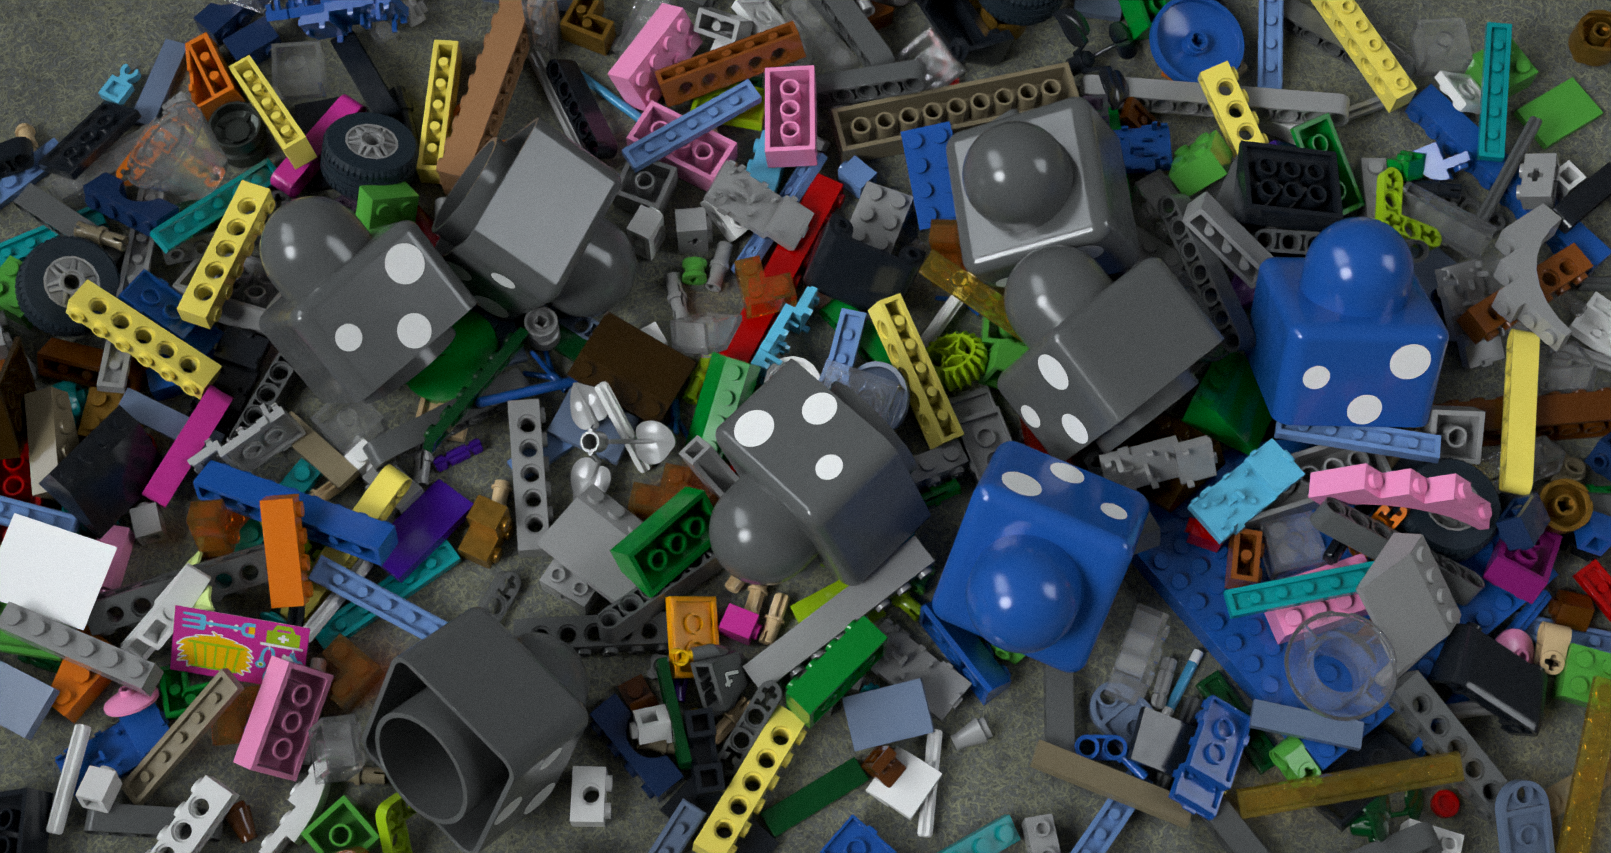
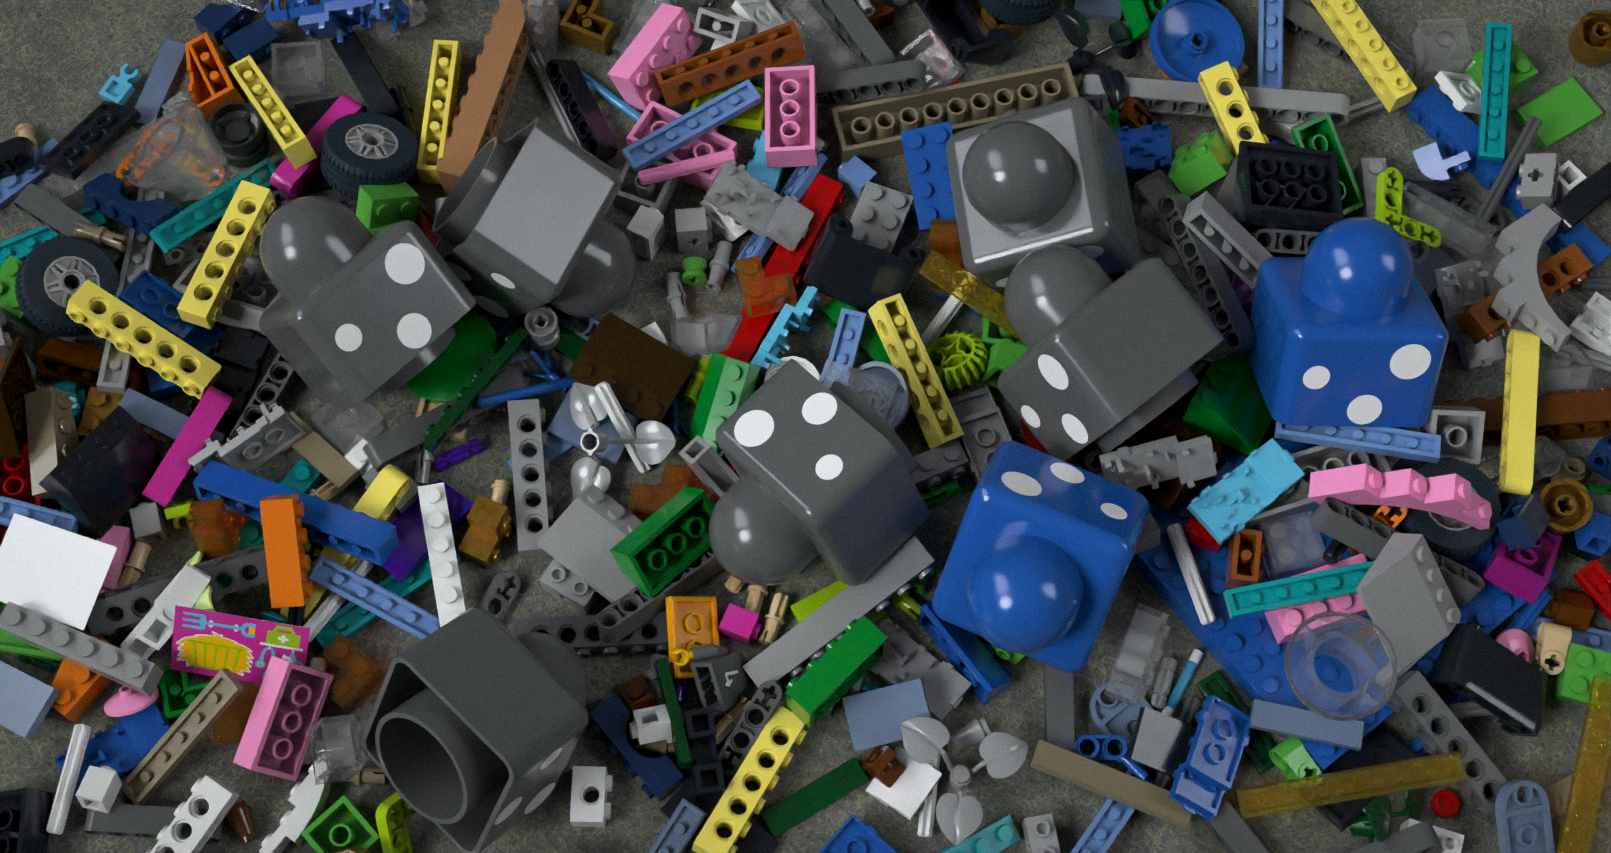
(135, 564): none -> tan axle
(177, 511): none -> lime tile
(441, 552): none -> white plate
(685, 167): none -> bright pink axle
(961, 814): none -> light grey plant
(1191, 574): none -> white axle
(1409, 164): green brick -> none

